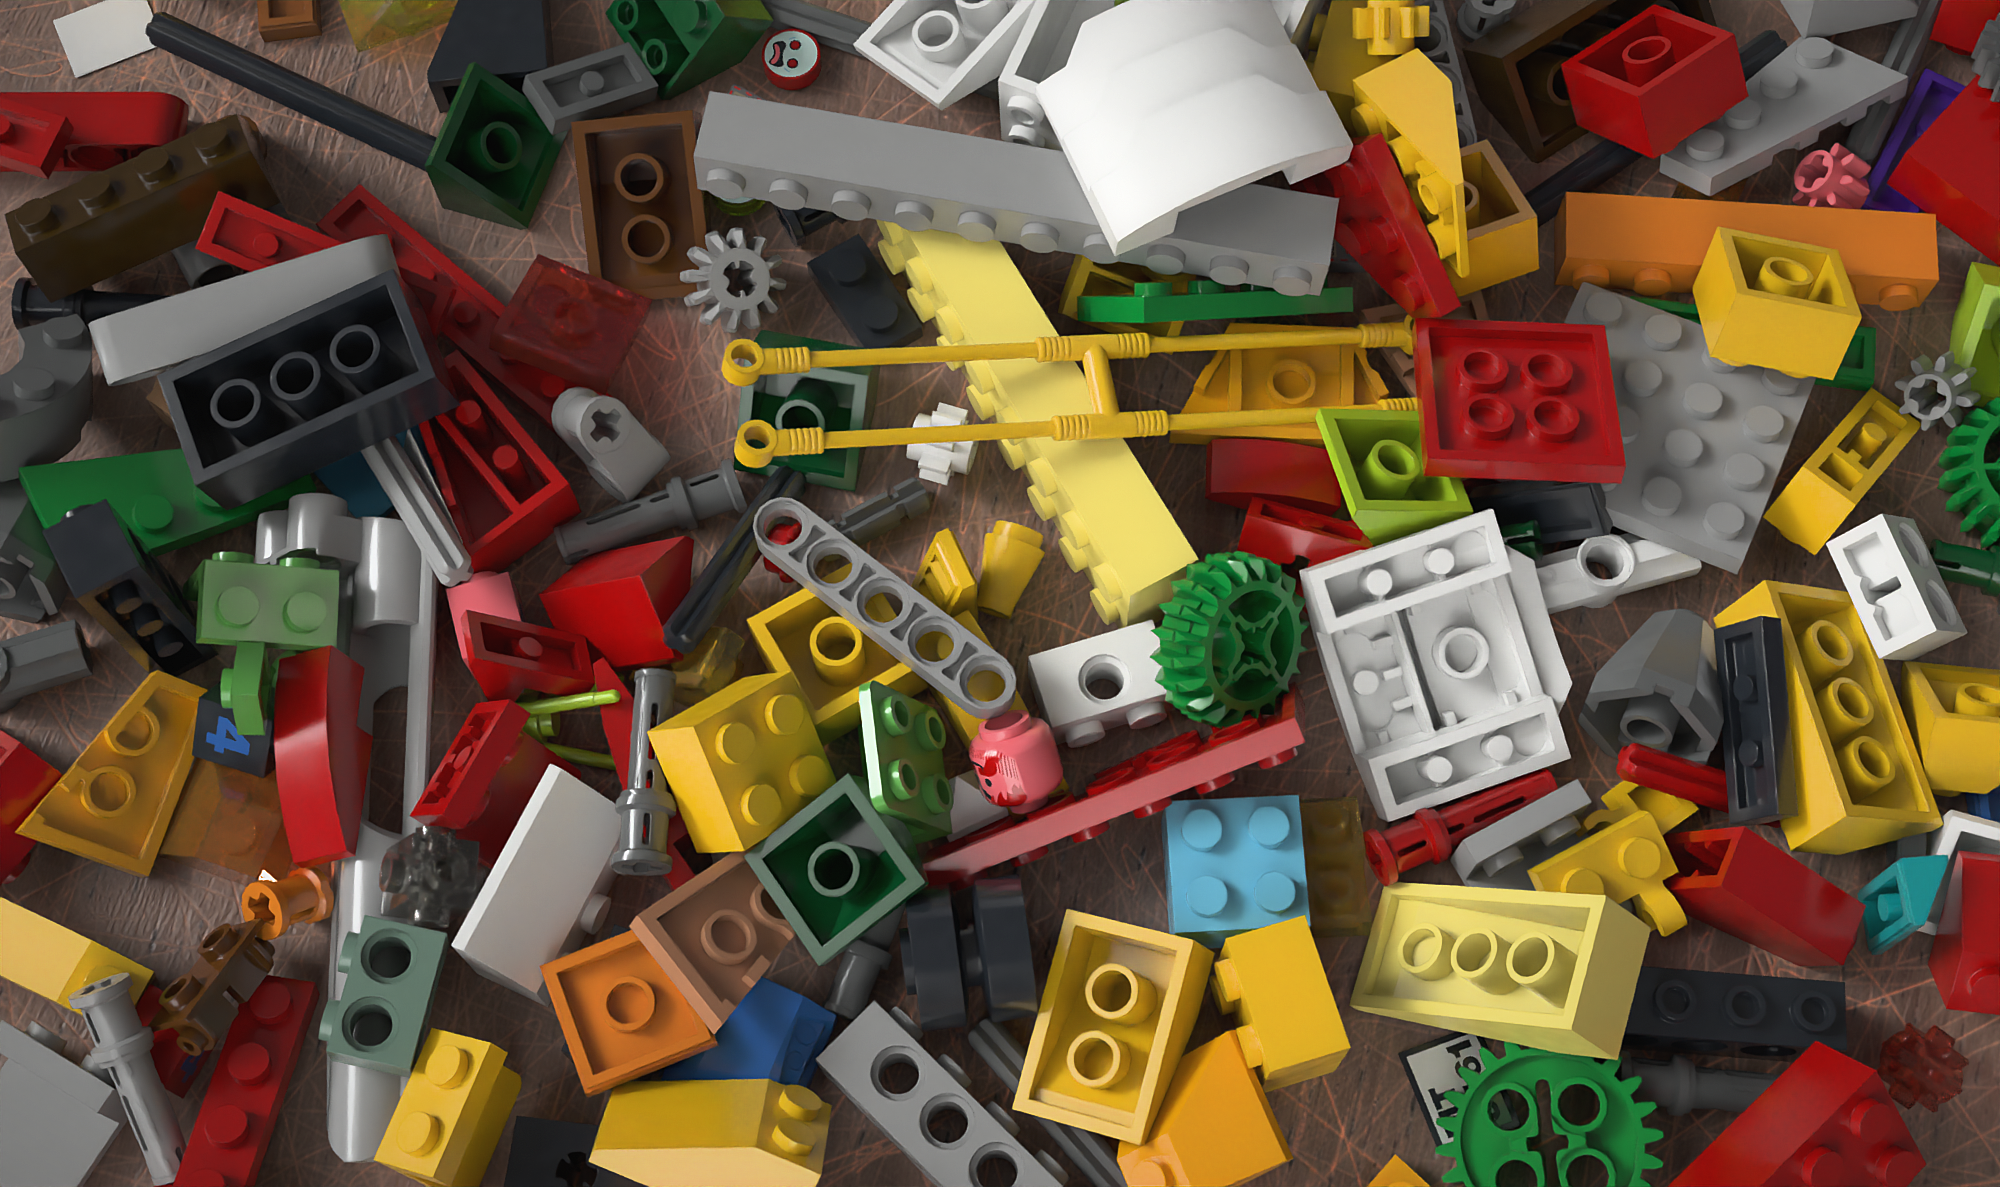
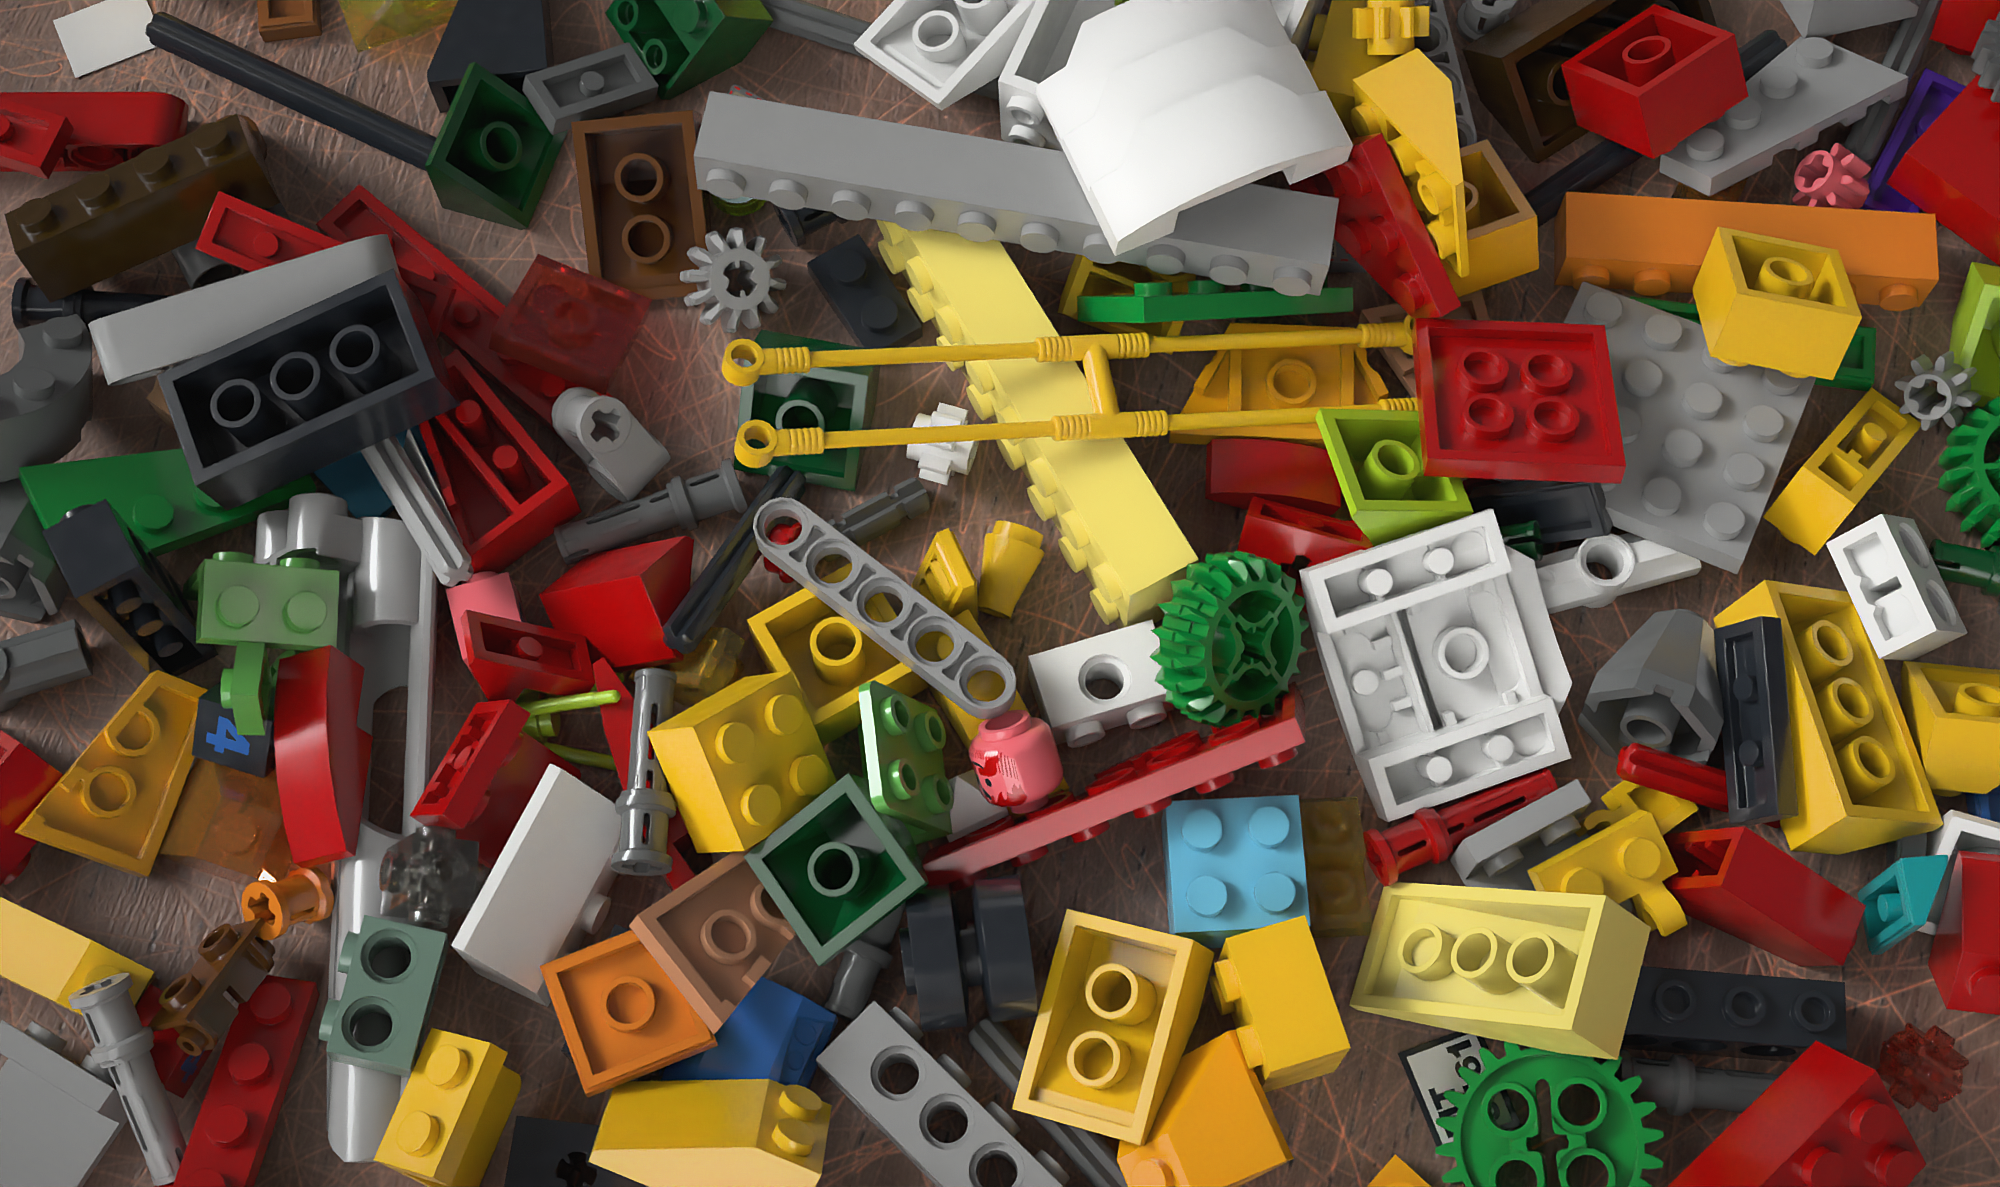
(791, 59): tile -> none

